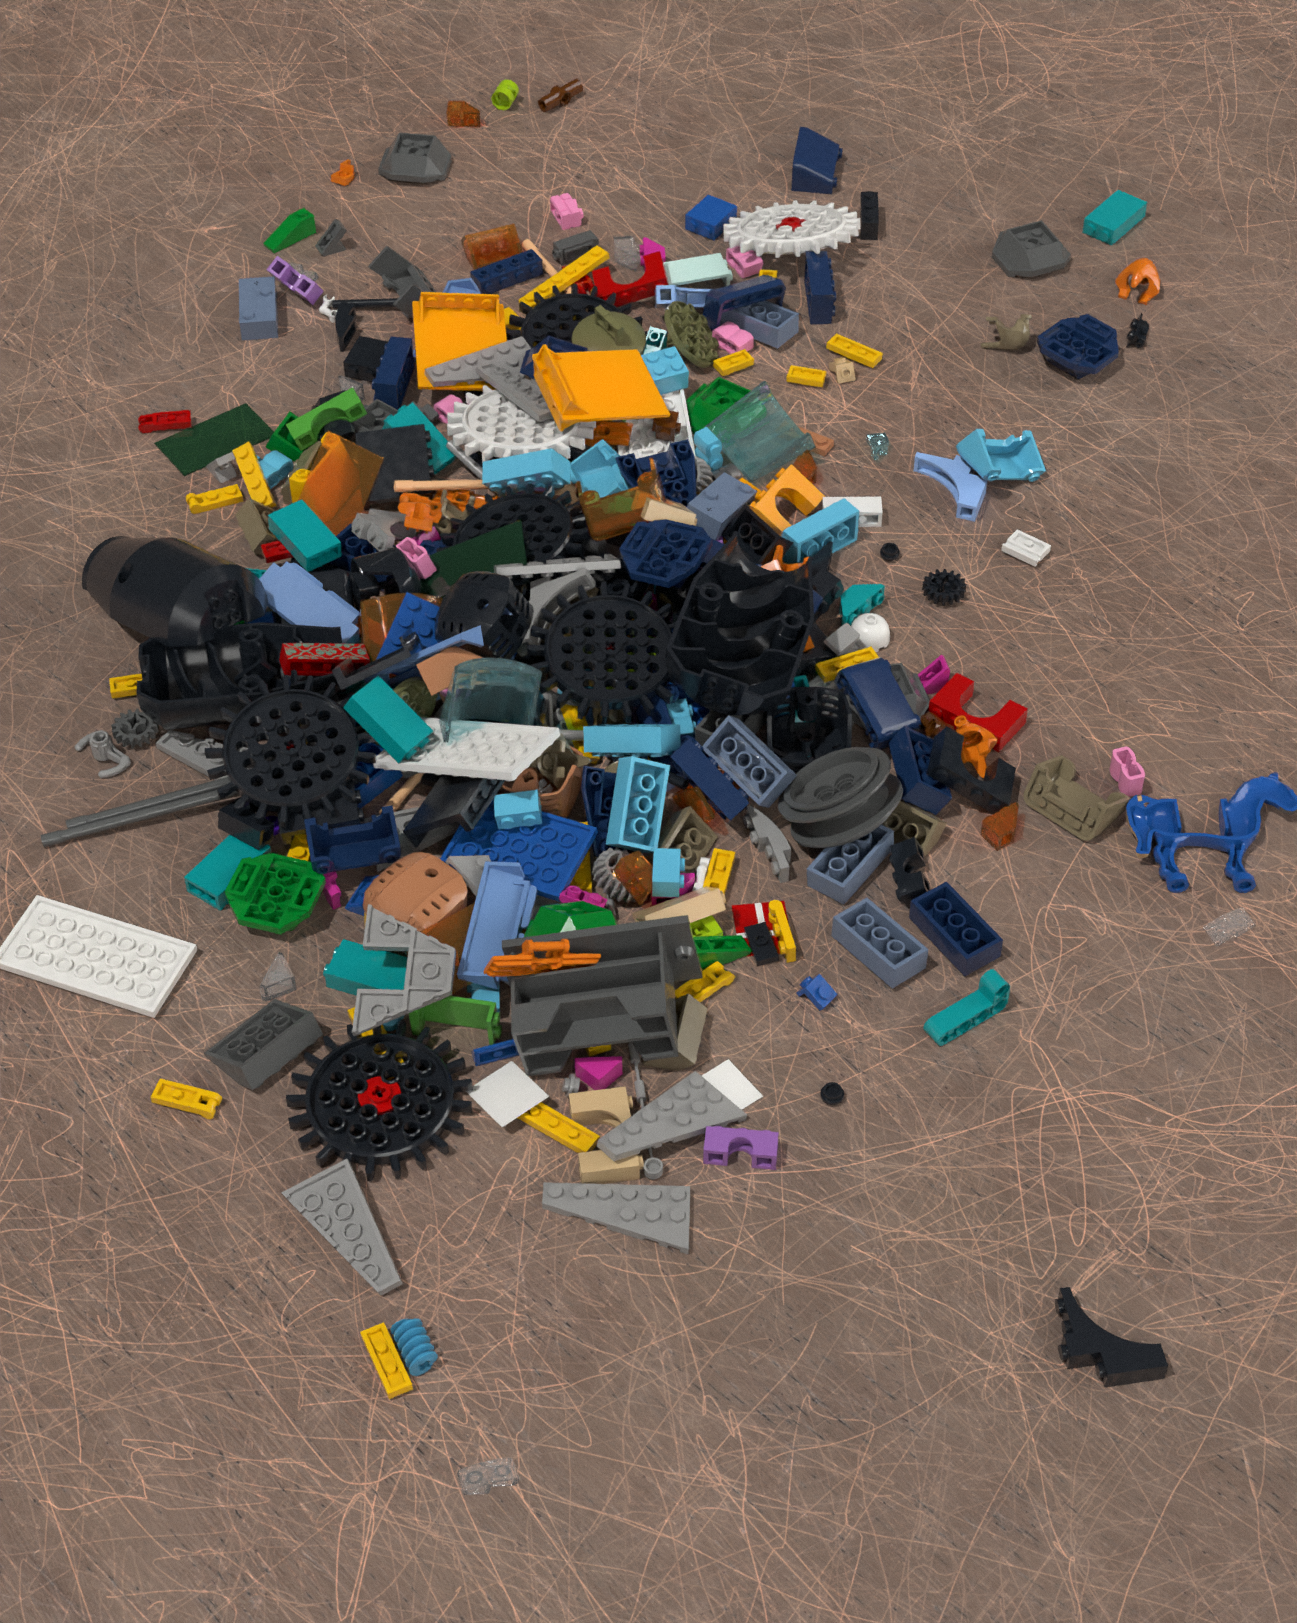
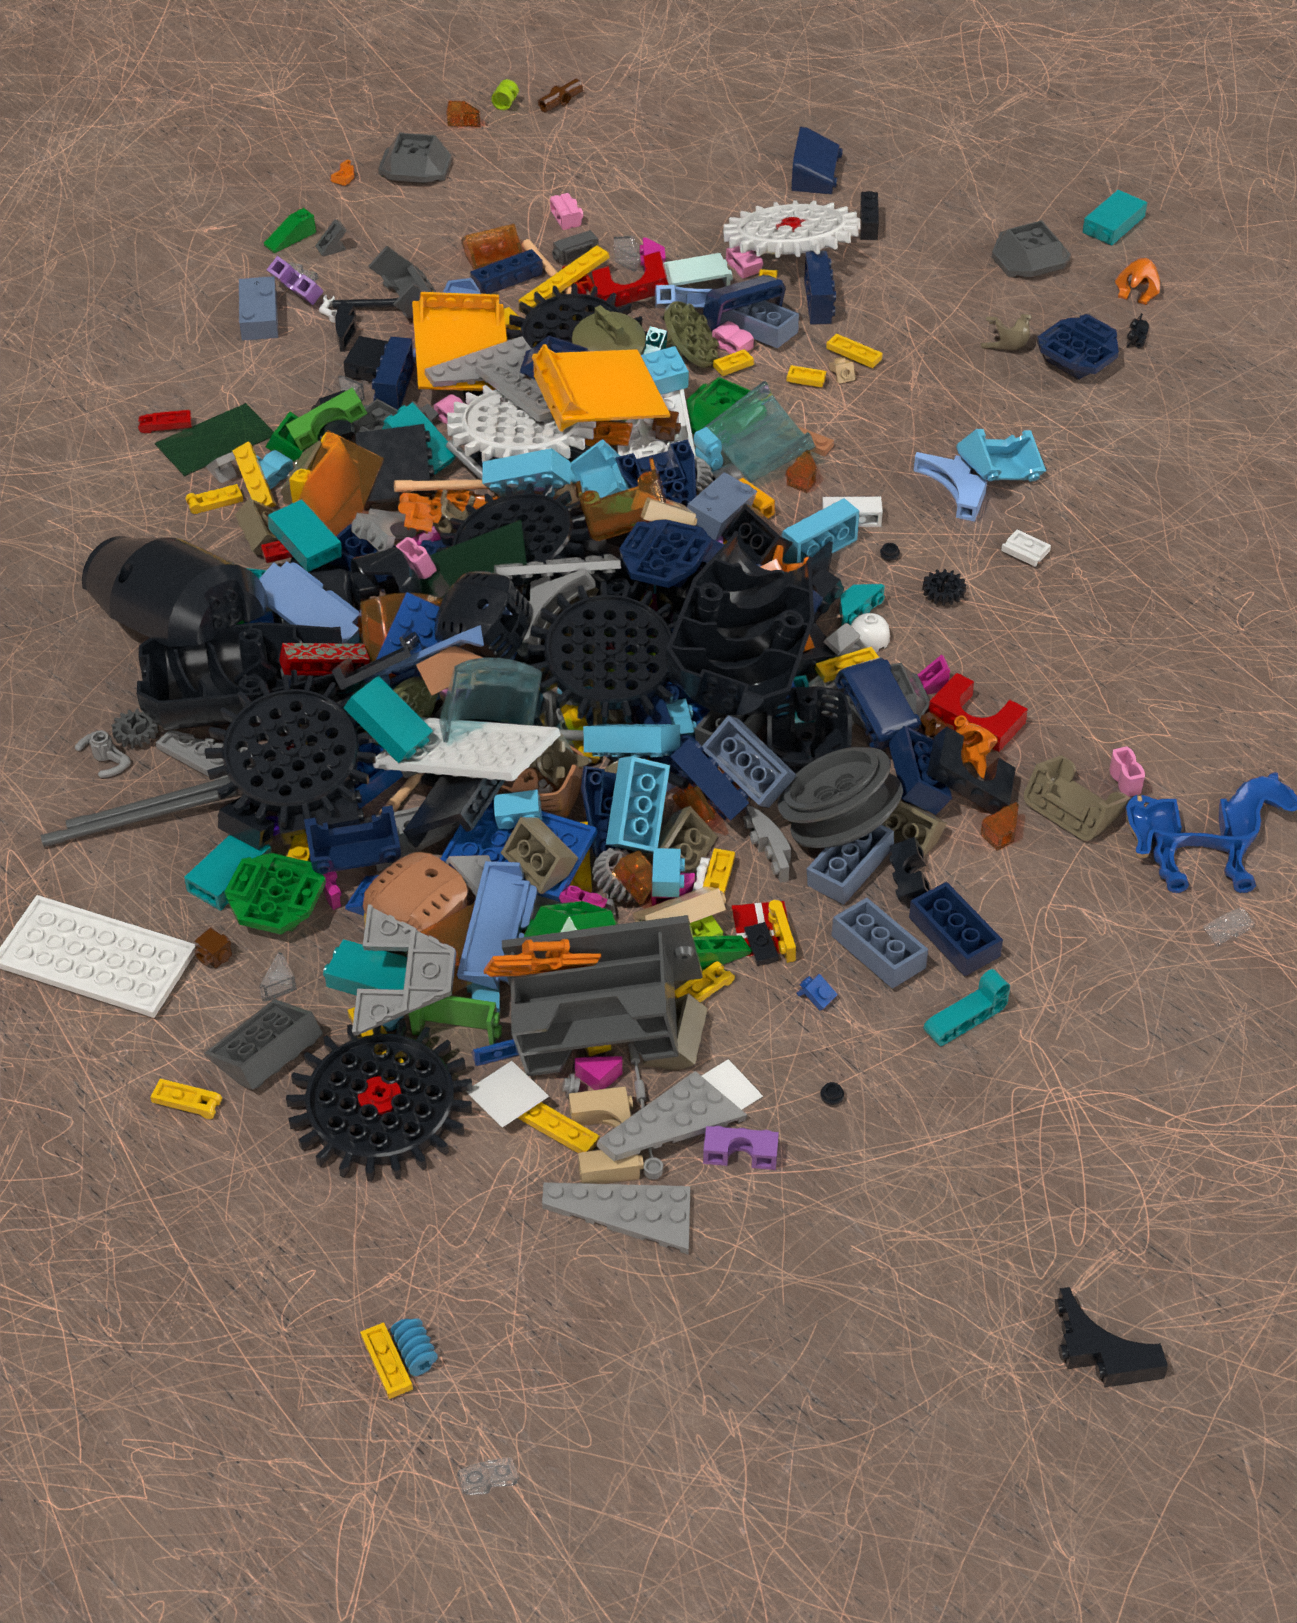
(124, 685): yellow plate -> none
(212, 948): none -> reddish brown brick
(342, 1216): light grey wing -> none
(540, 853): none -> dark tan slope
(709, 217): blue brick -> none
(793, 487): light orange arch -> none
(878, 443): clear light blue slope -> none

